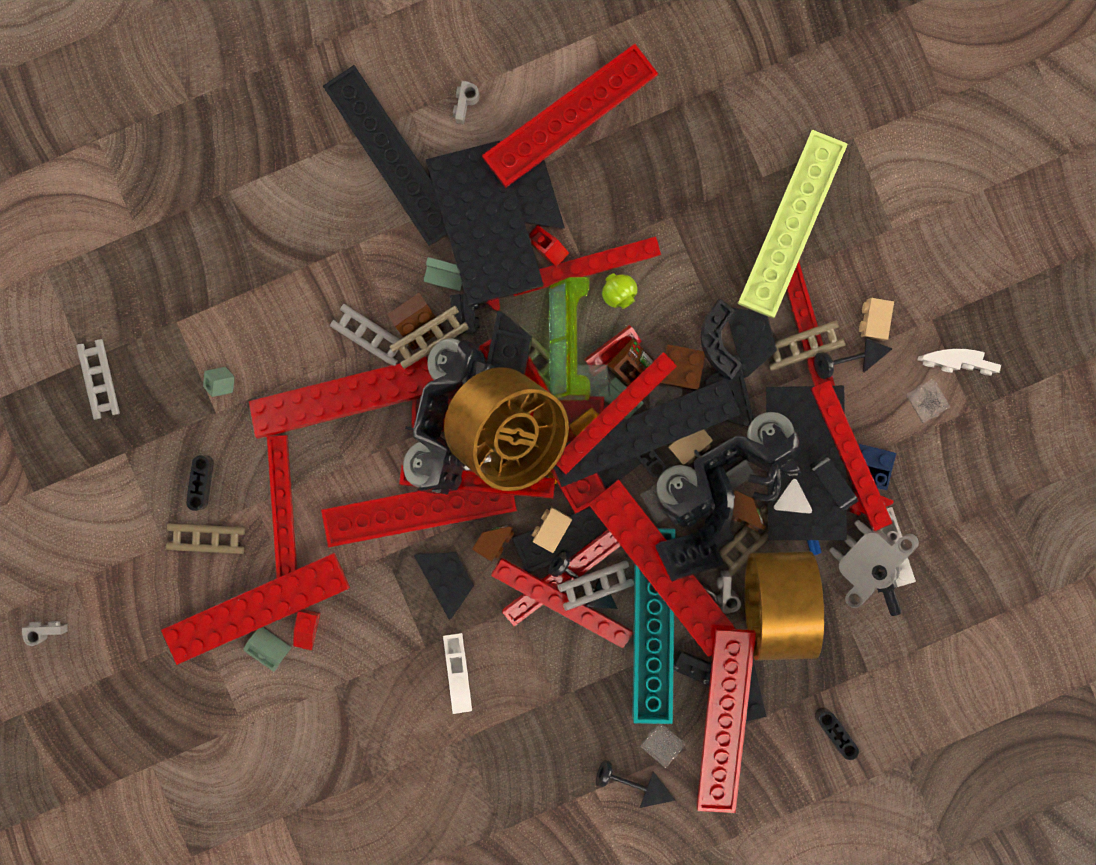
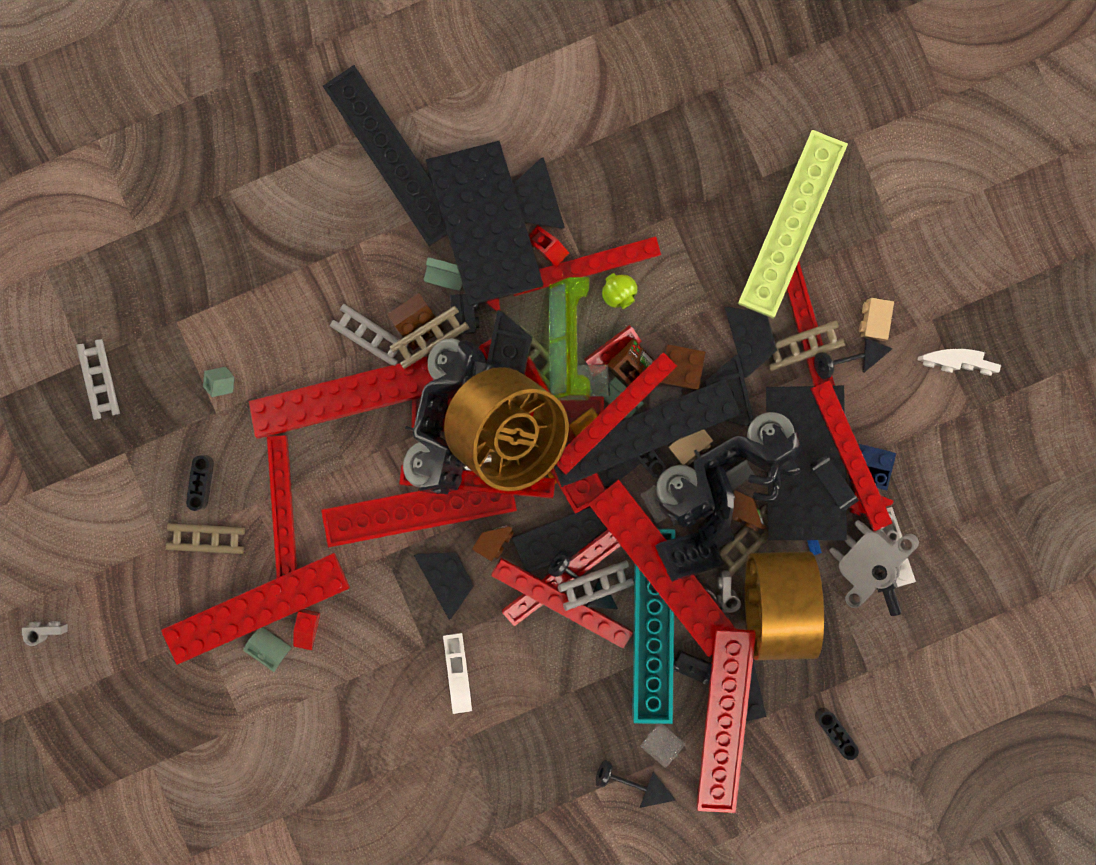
(459, 111): light grey plate -> none
(551, 529): tan brick -> none
(570, 115): red plate -> none
(712, 340): black plate -> none
(793, 499): white sticker -> none
(928, 400): clear piece -> none

